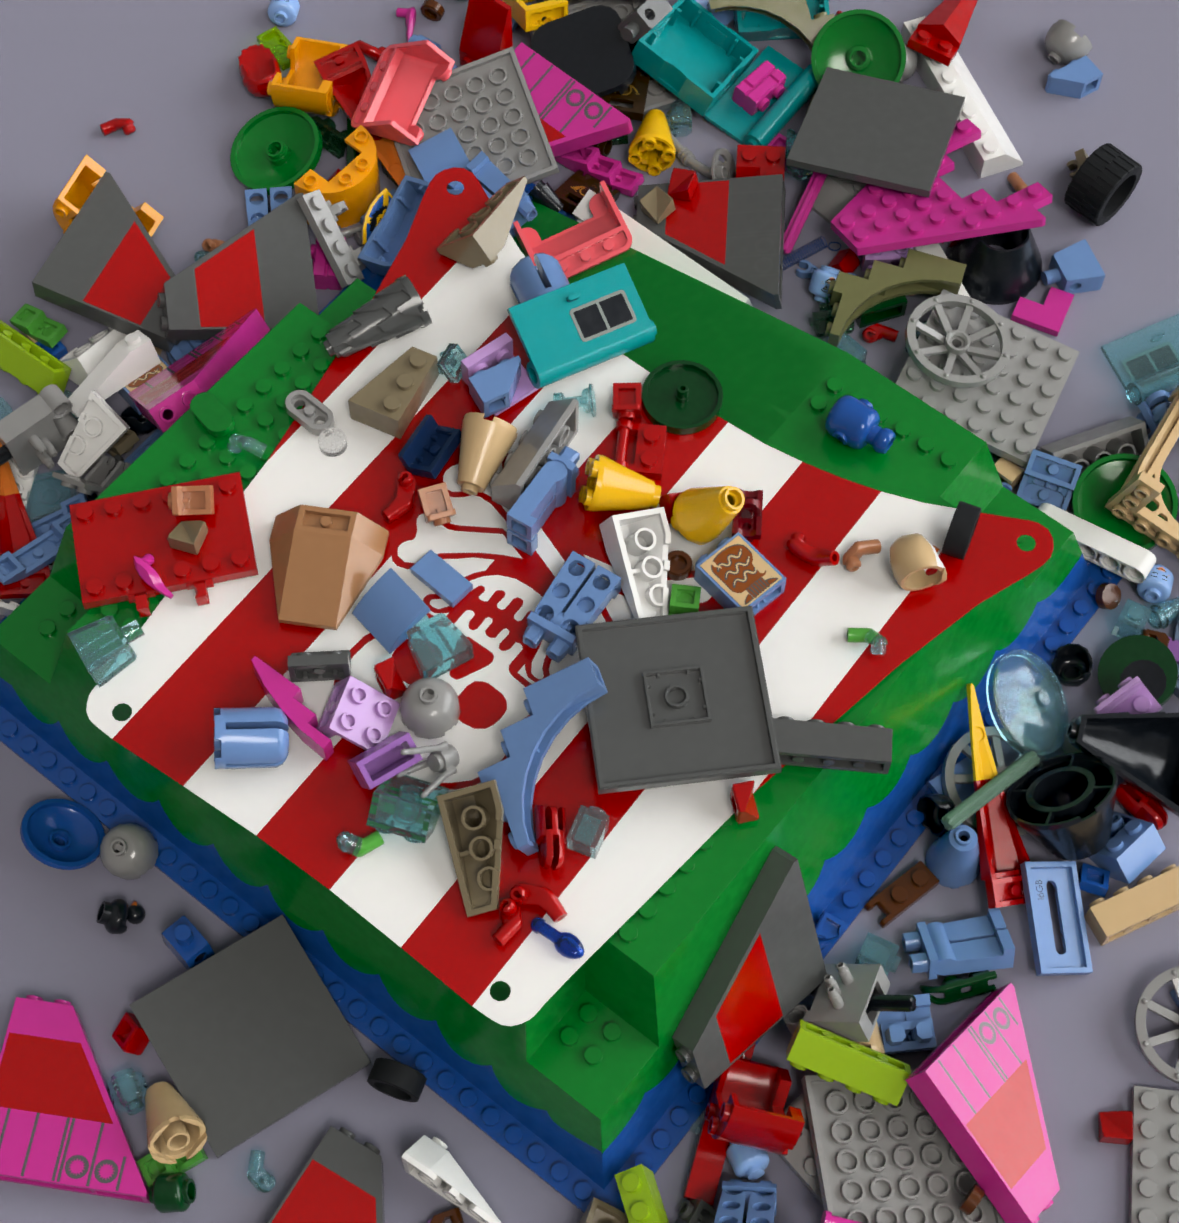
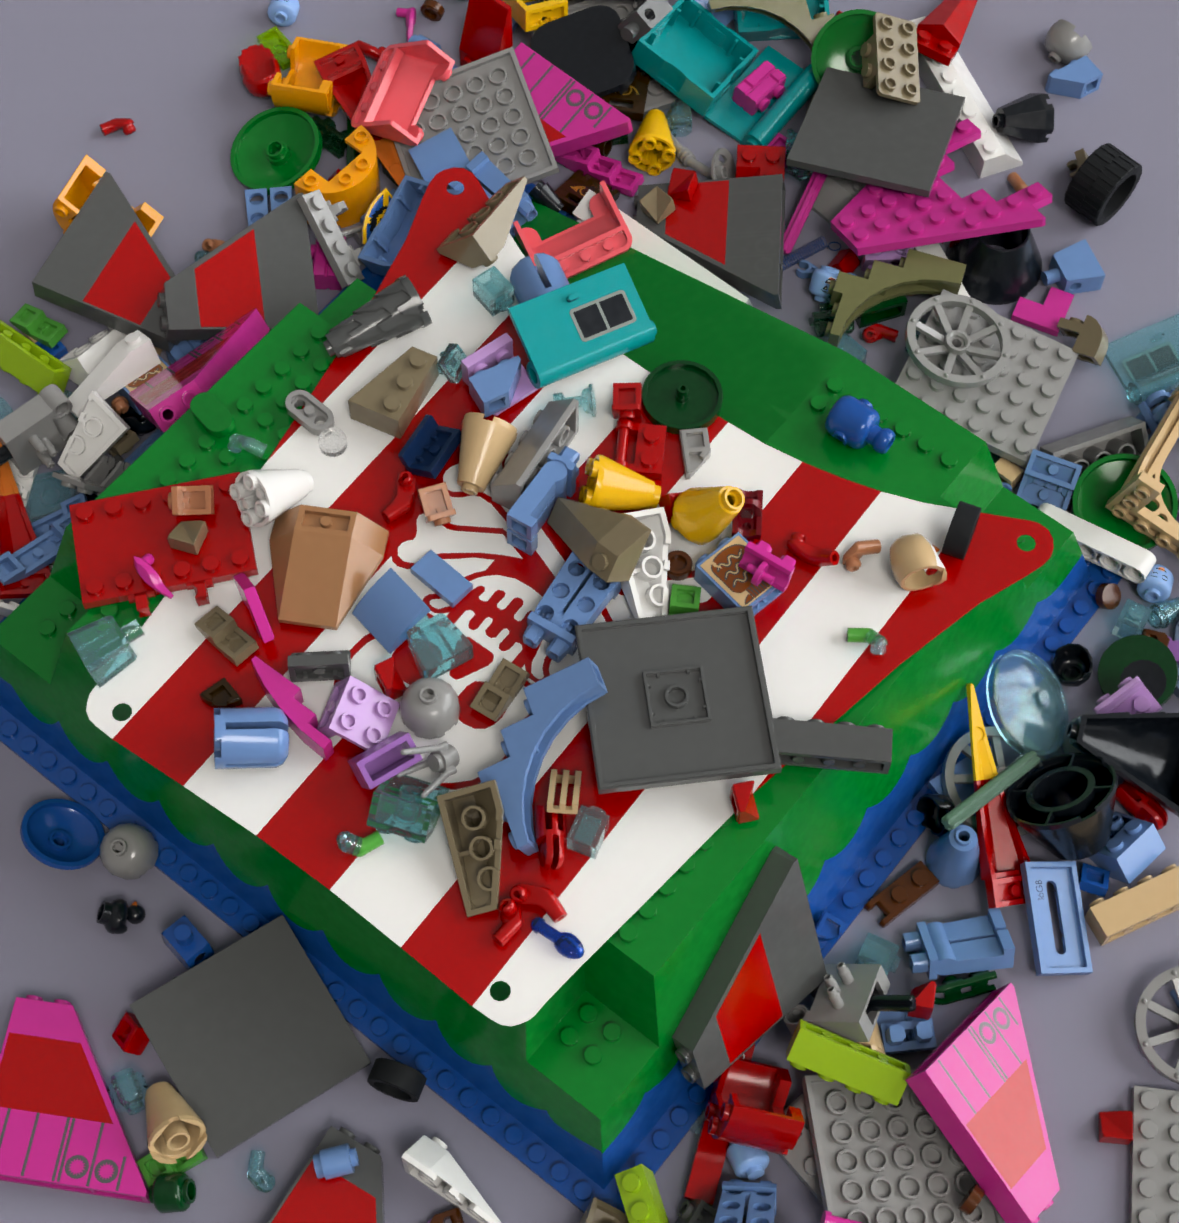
(120, 405): none -> nougat arm
(221, 695): none -> dark brown tile
(226, 636): none -> dark tan slope
(252, 602): none -> dark pink tile
(269, 493): none -> white cone
(335, 1161): none -> medium blue brick
(493, 291): none -> clear light blue brick
(500, 690): none -> dark tan slope
(565, 779): none -> tan tile
(600, 538): none -> dark tan wedge
(694, 449): none -> light grey tile
(766, 566): none -> dark pink hips
(892, 59): none -> dark tan bracket
(924, 1000): none -> red slope
(1026, 118): none -> black cone
(1090, 338): none -> dark tan brick

